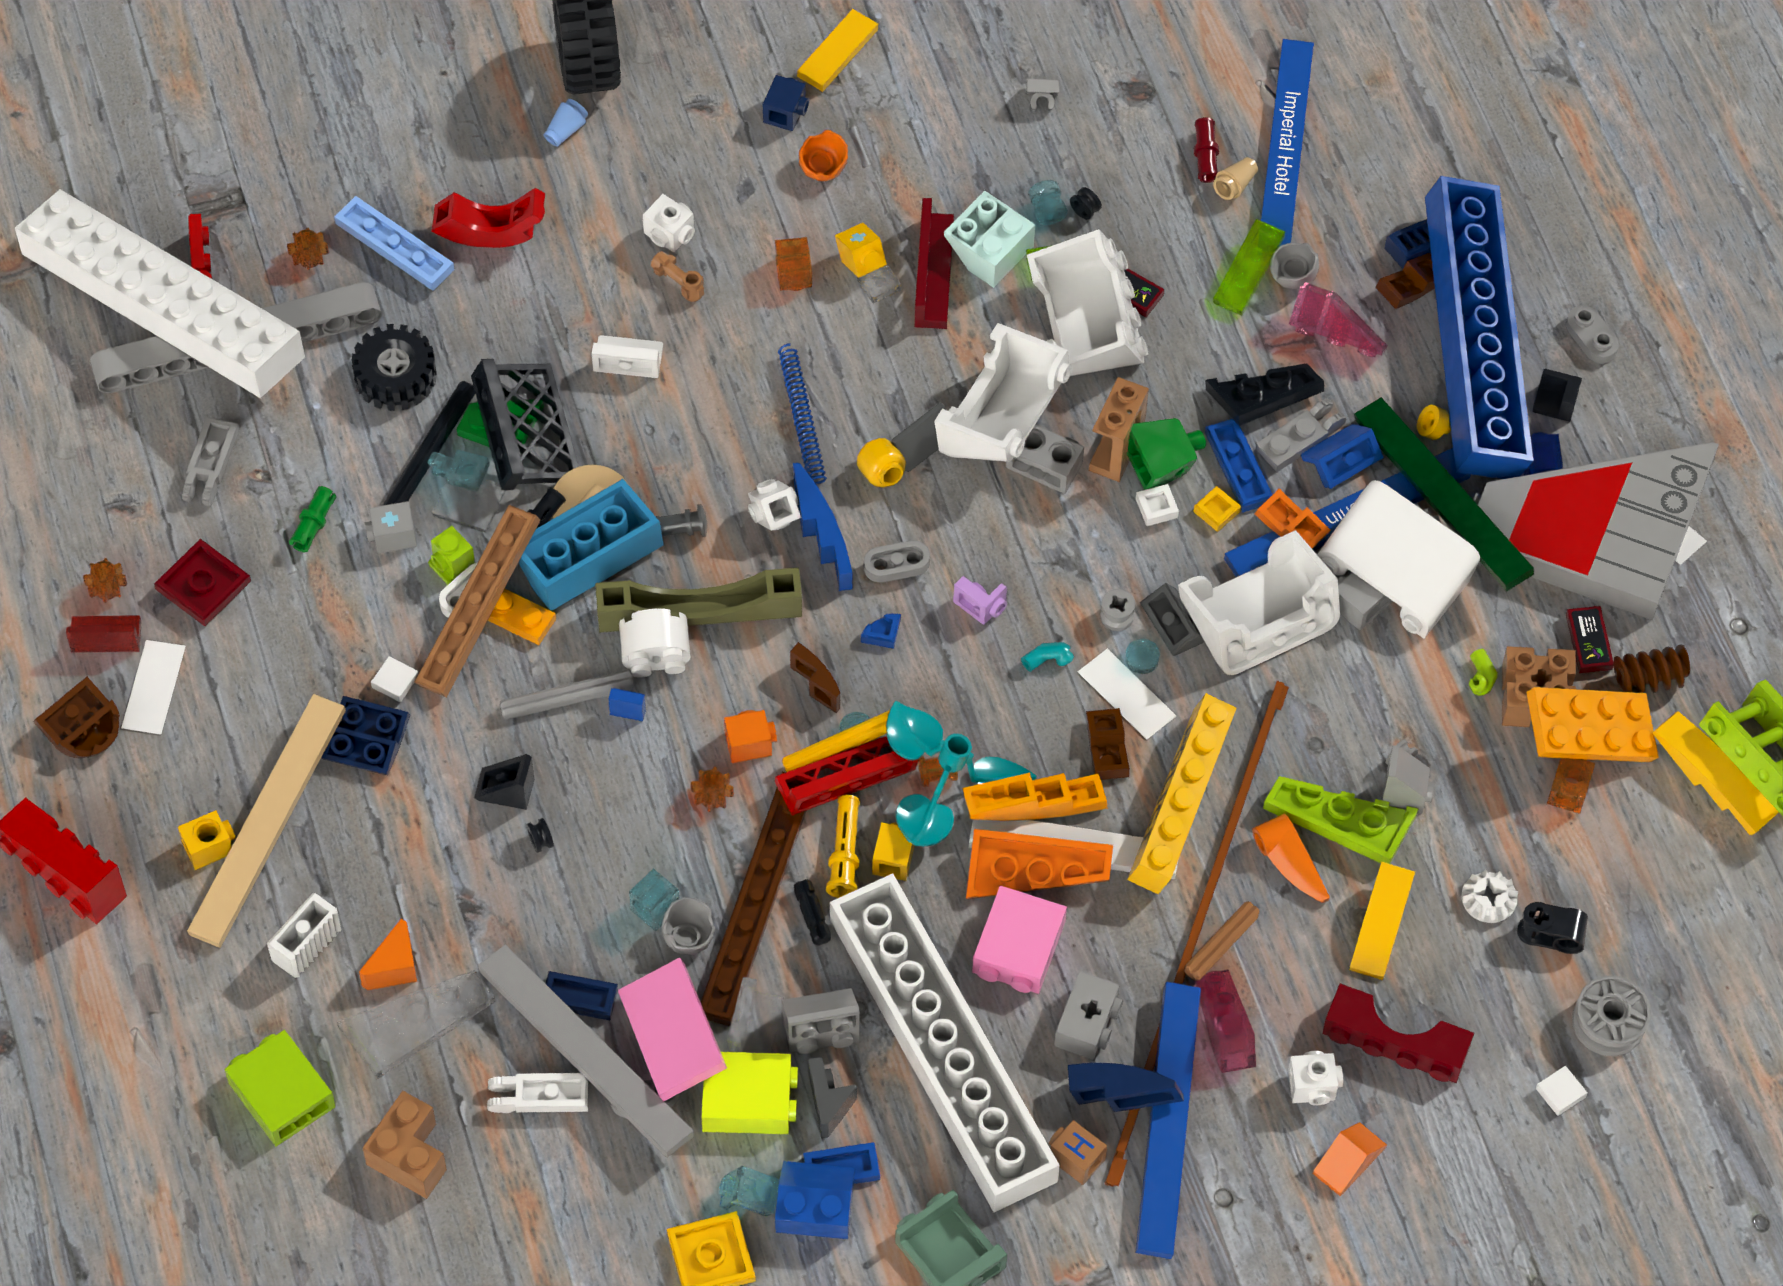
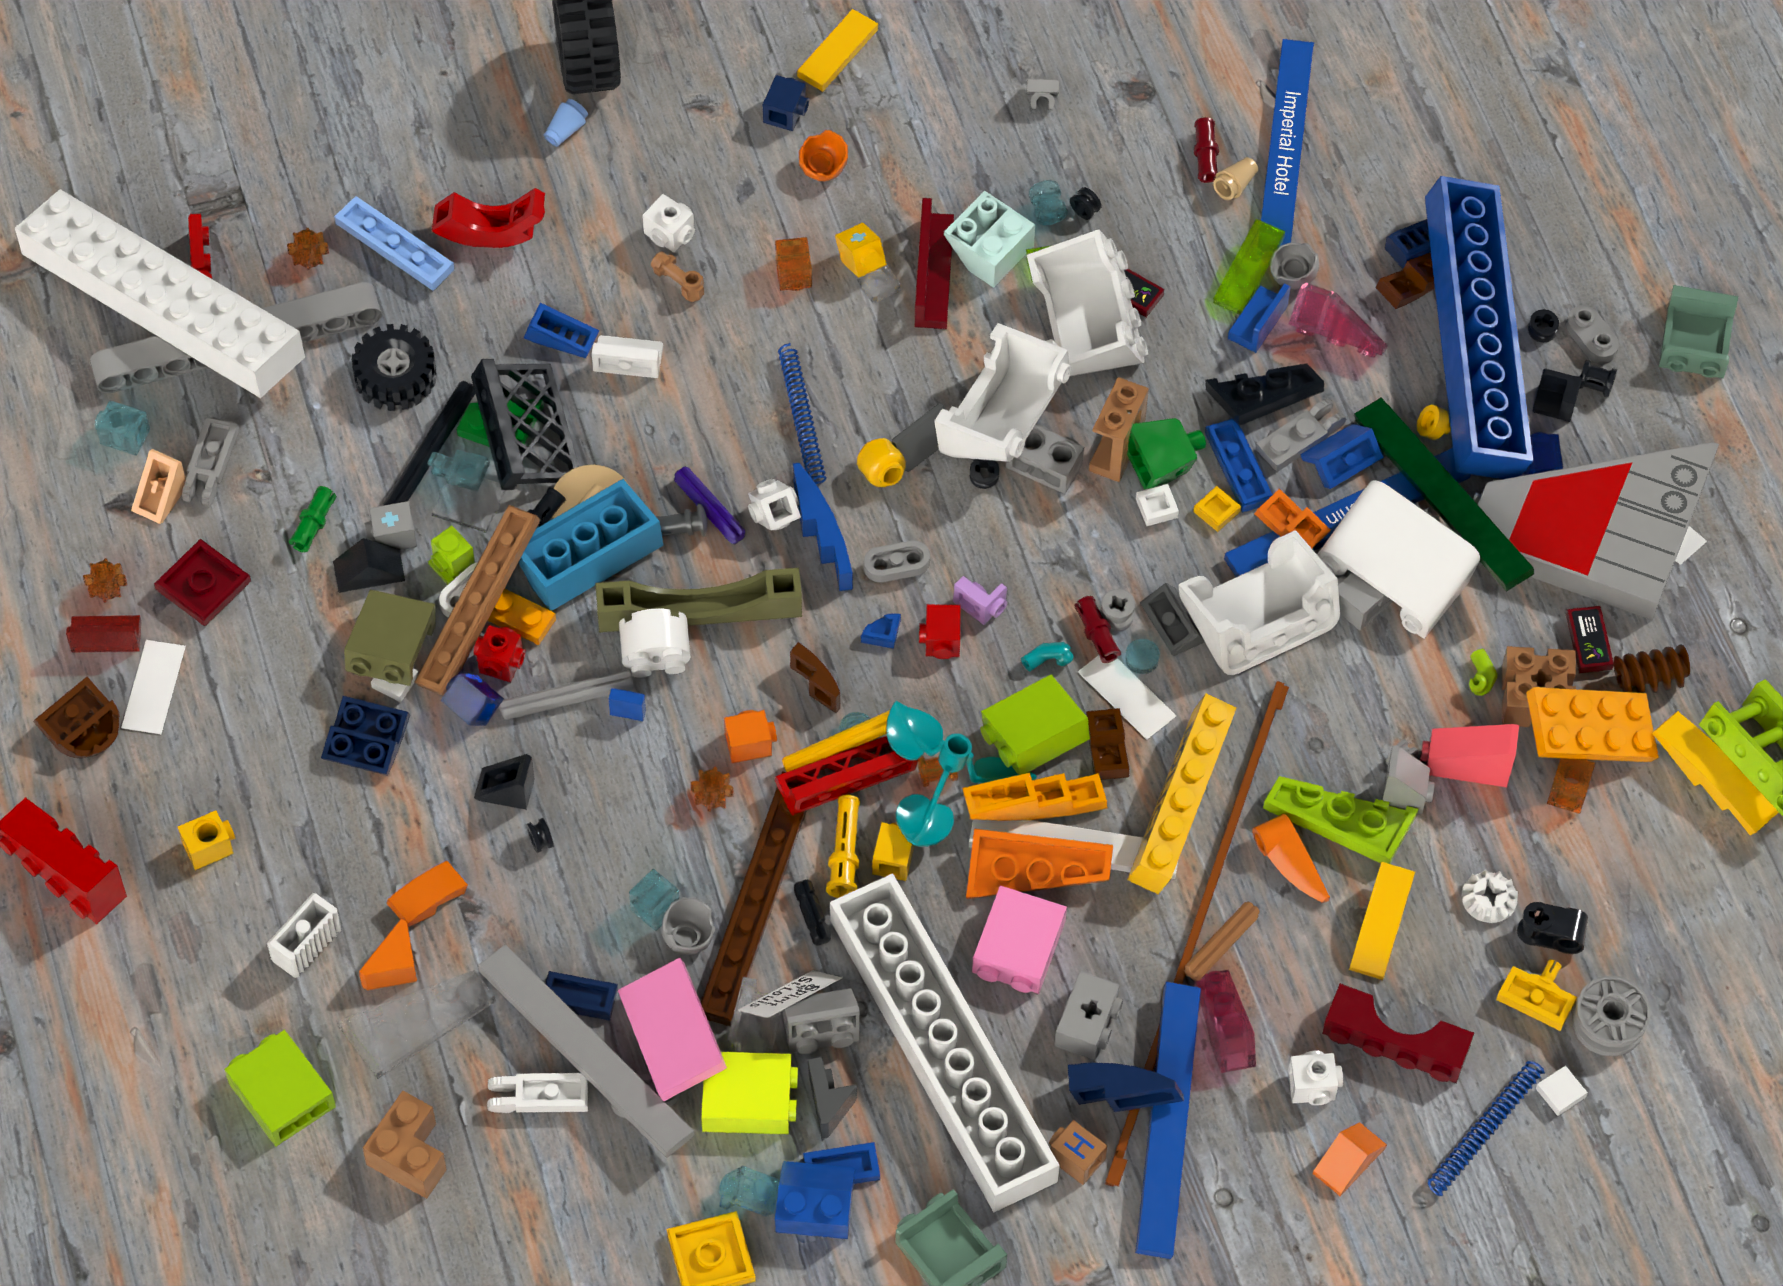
(128, 438): none -> clear light blue brick
(159, 487): none -> light nougat slope
(266, 821): tan tile -> none
(368, 566): none -> black slope
(388, 637): none -> olive panel
(426, 892): none -> orange slope
(471, 699): none -> clear blue brick
(499, 653): none -> red brick
(547, 338): none -> blue slope
(713, 508): none -> dark purple axle
(790, 994): none -> white sticker
(941, 631): none -> red brick
(976, 477): none -> black bush
(1034, 725): none -> lime brick
(1097, 629): none -> dark red pin
(1259, 317): none -> blue panel
(1450, 1173): none -> blue piece
(1472, 753): none -> coral slope
(1538, 995): none -> yellow plate
(1549, 332): none -> black bush
(1597, 378): none -> black bush
(1698, 331): none -> sand green panel

